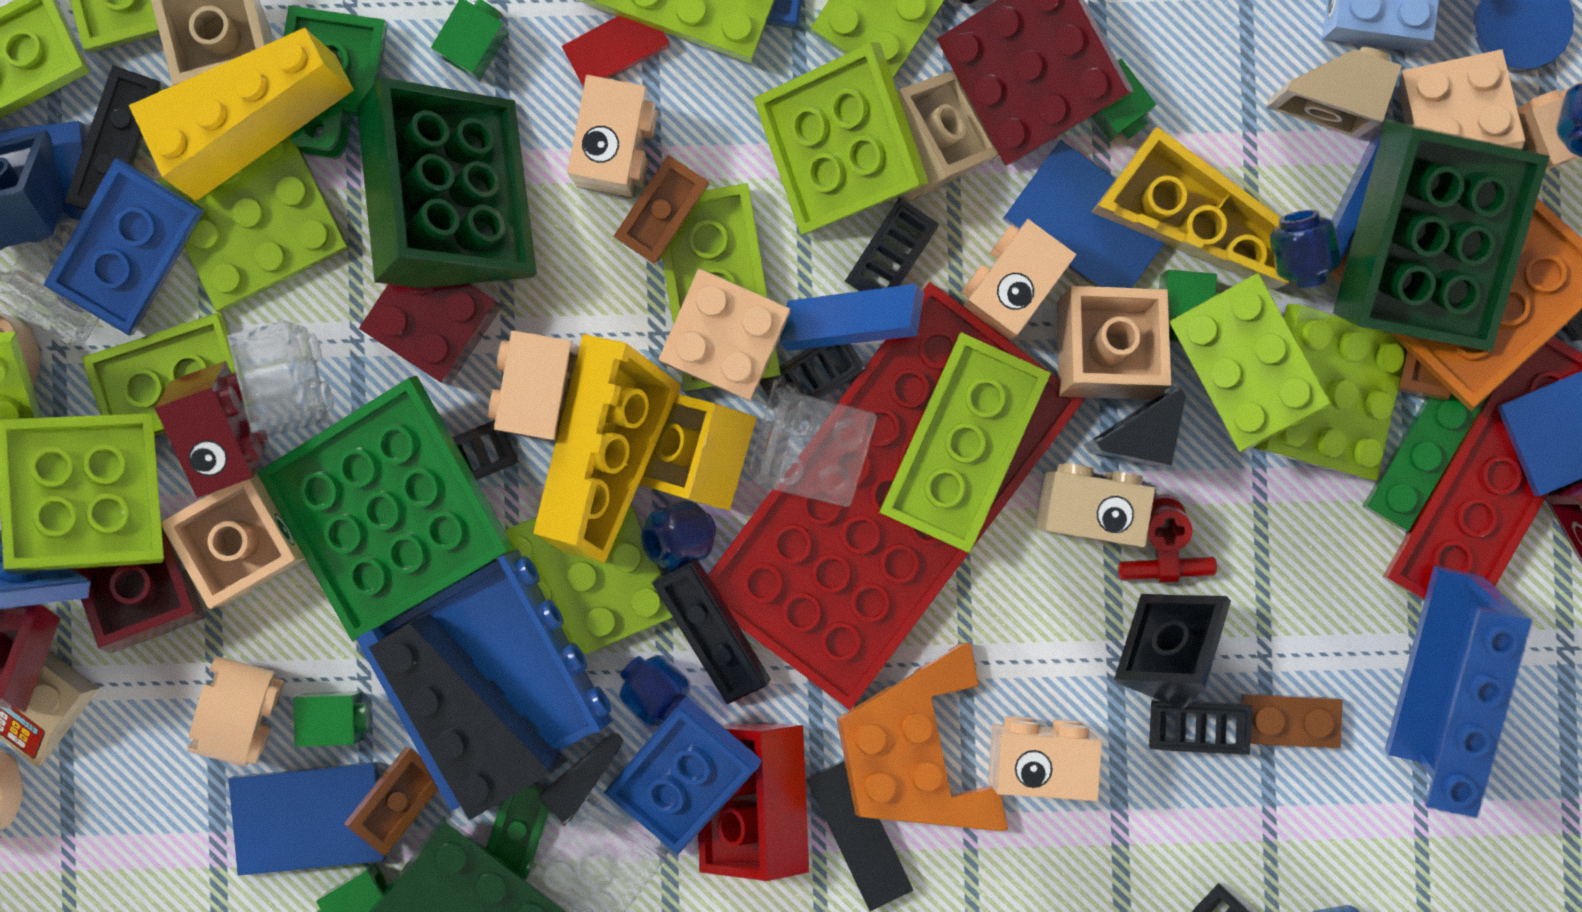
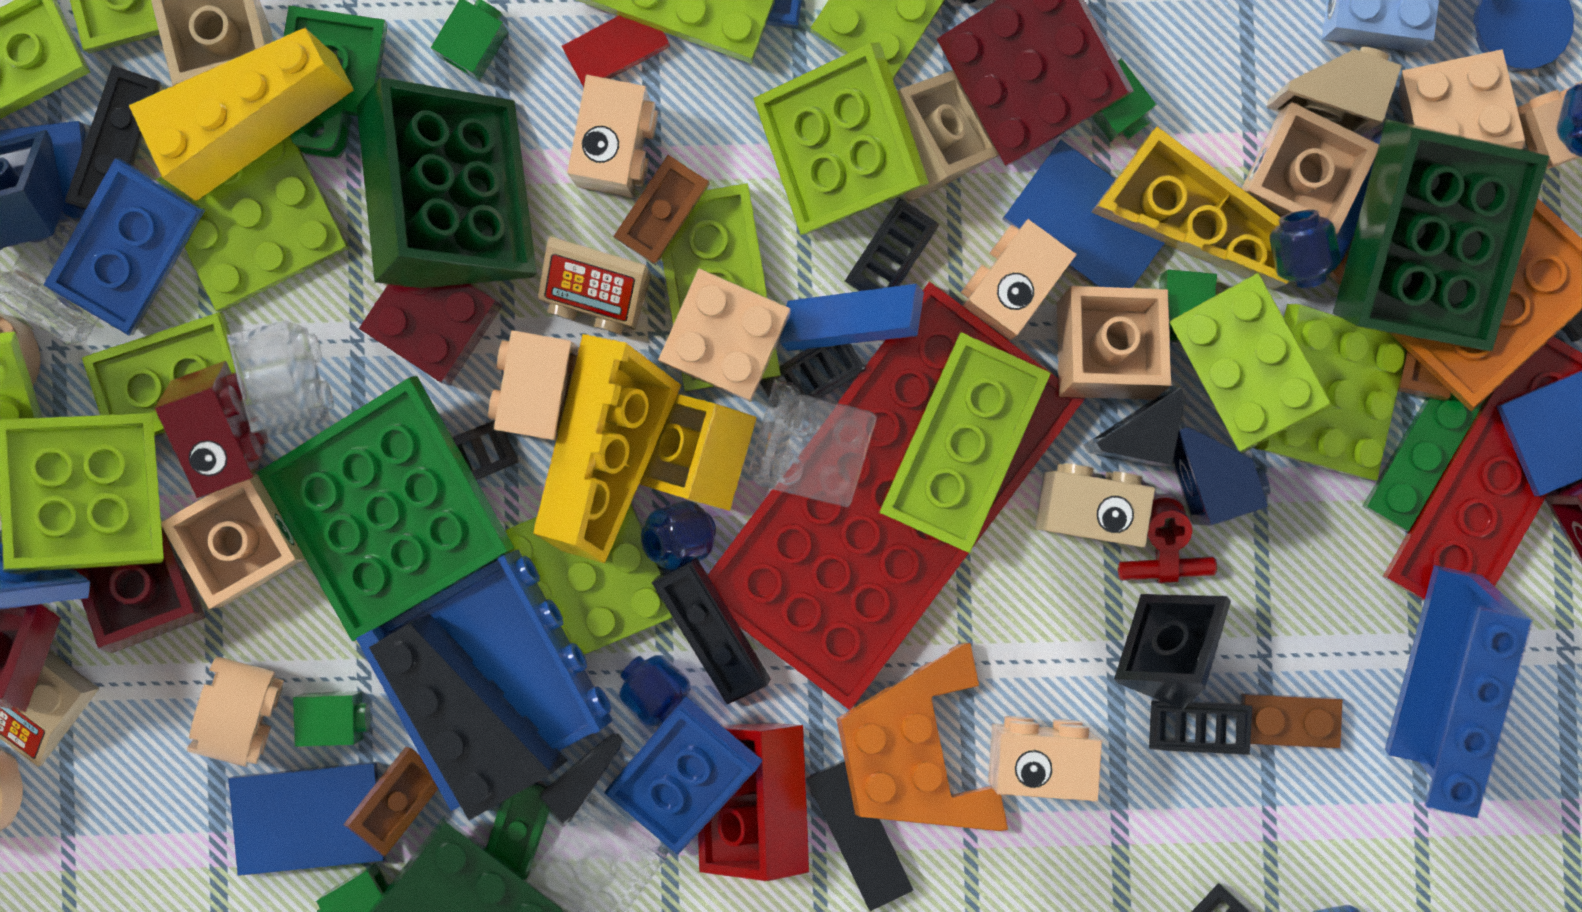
(593, 285): none -> slope
(1217, 479): none -> dark blue slope
(1310, 165): none -> light nougat brick

